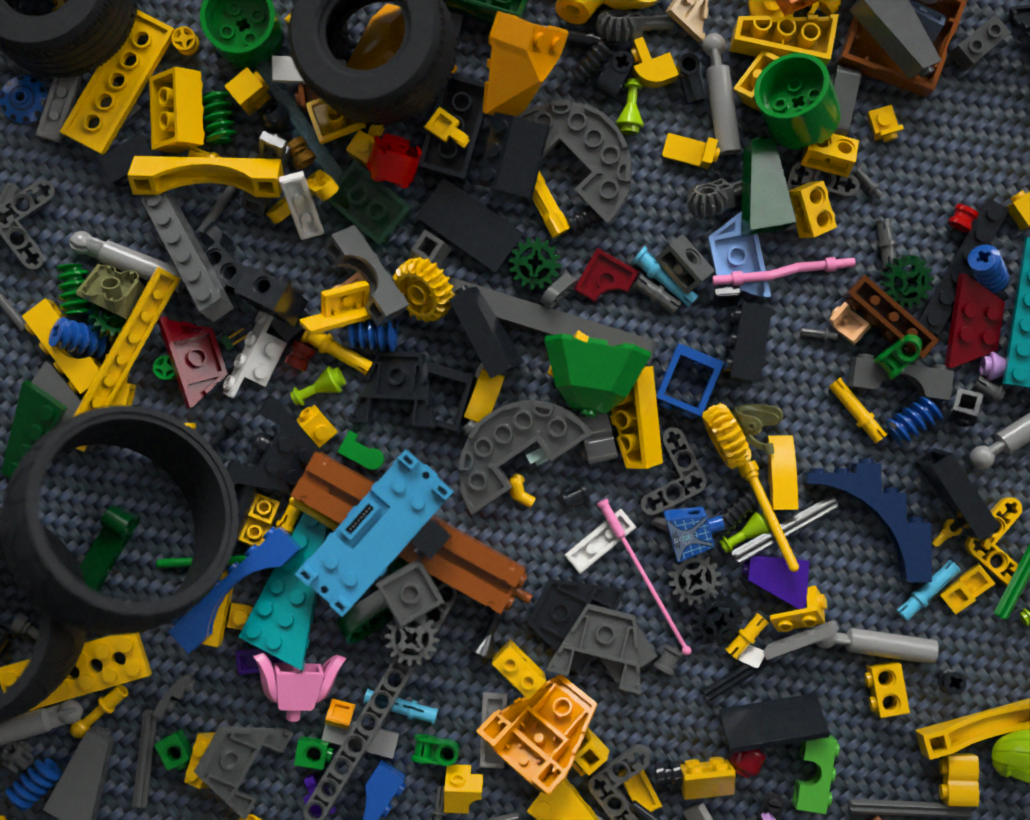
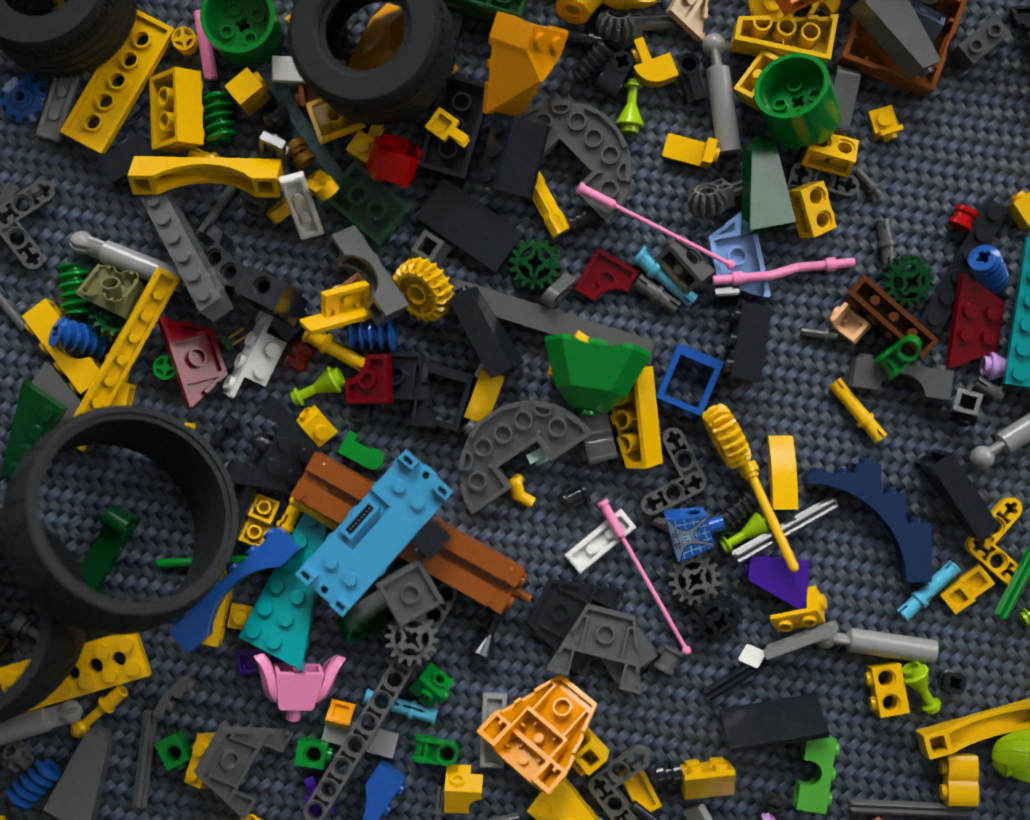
(206, 51): none -> bright pink axle
(372, 383): none -> dark red tile
(431, 685): none -> green brick
(522, 674): yellow window -> none
(611, 204): none -> bright pink piece
(747, 636): yellow pin -> none
(747, 762): dark red head -> none
(752, 419): olive helmet -> none
(912, 419): blue piece -> none
(916, 677): none -> lime piece
(946, 533): yellow piece -> none

